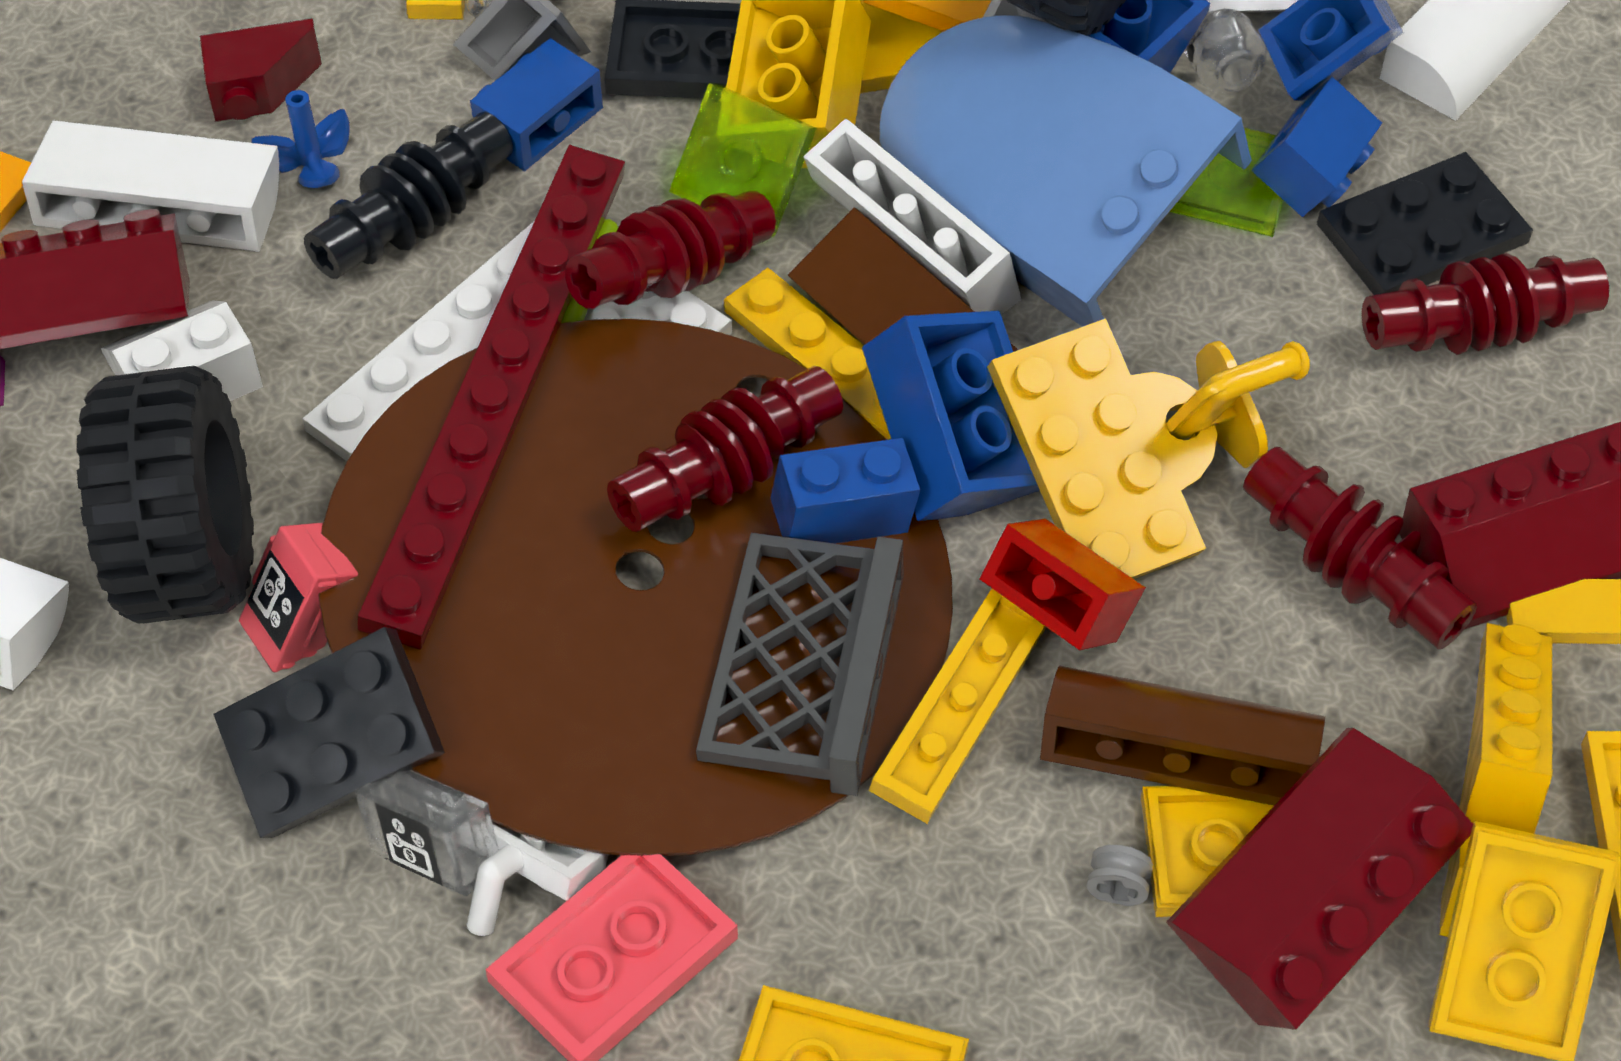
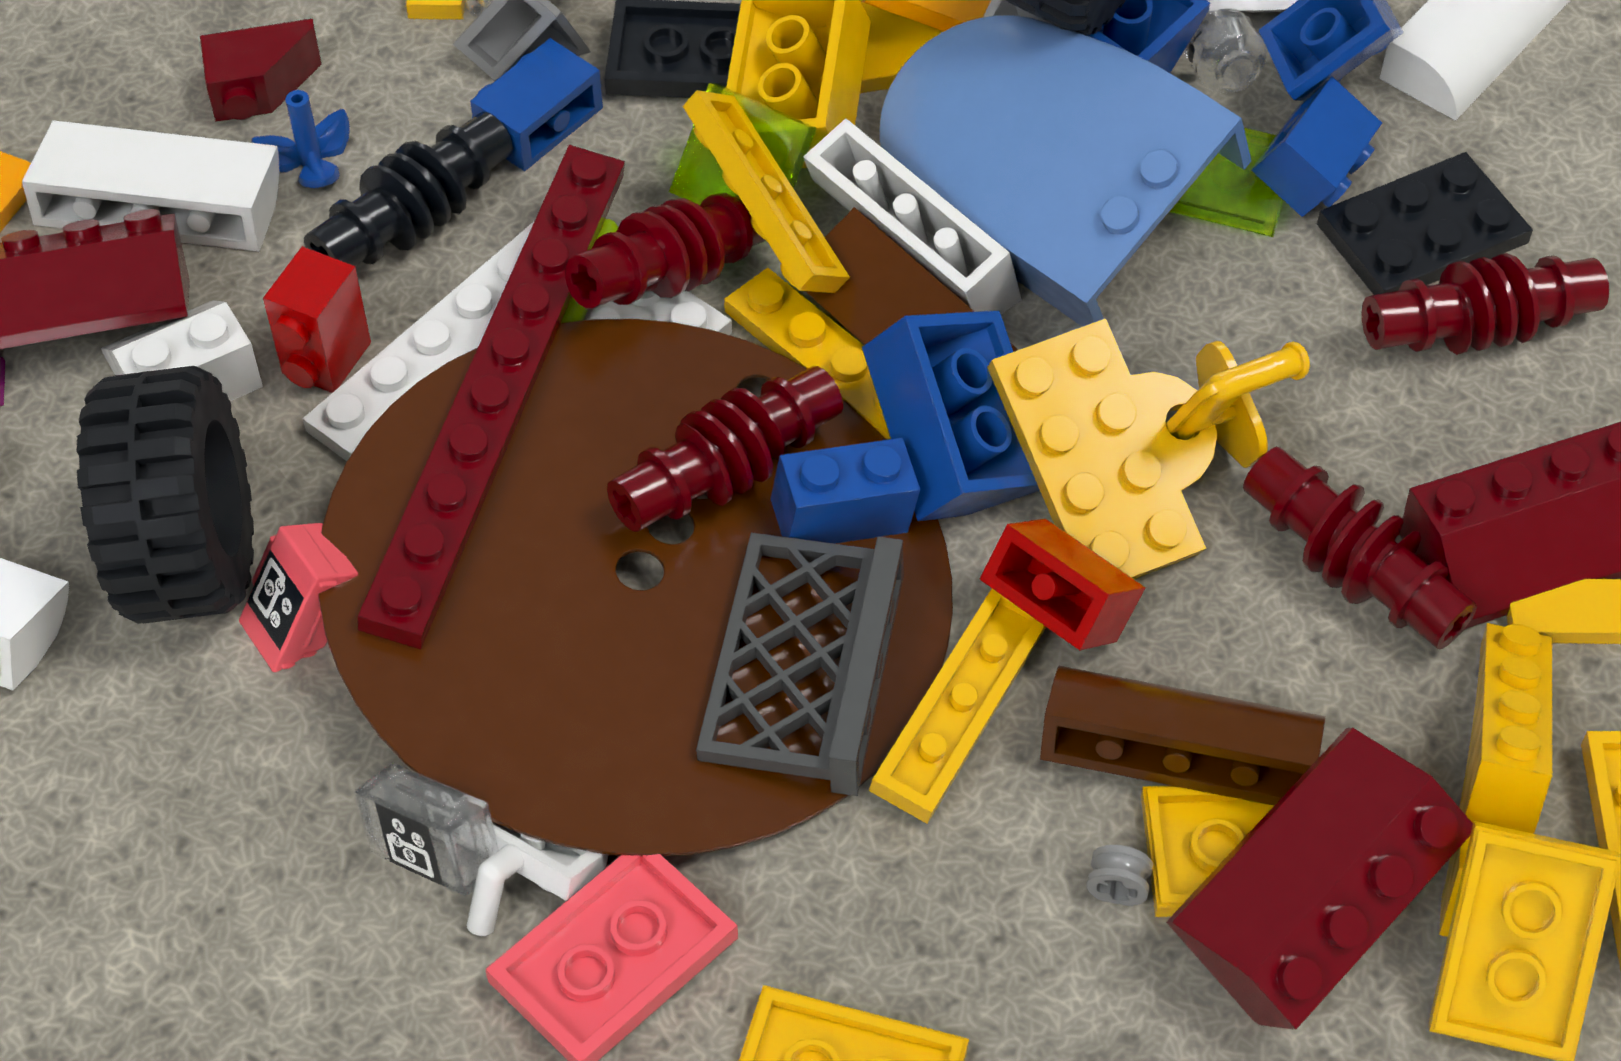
(317, 320): none -> red brick
(328, 732): black plate -> none
(765, 192): none -> yellow plate

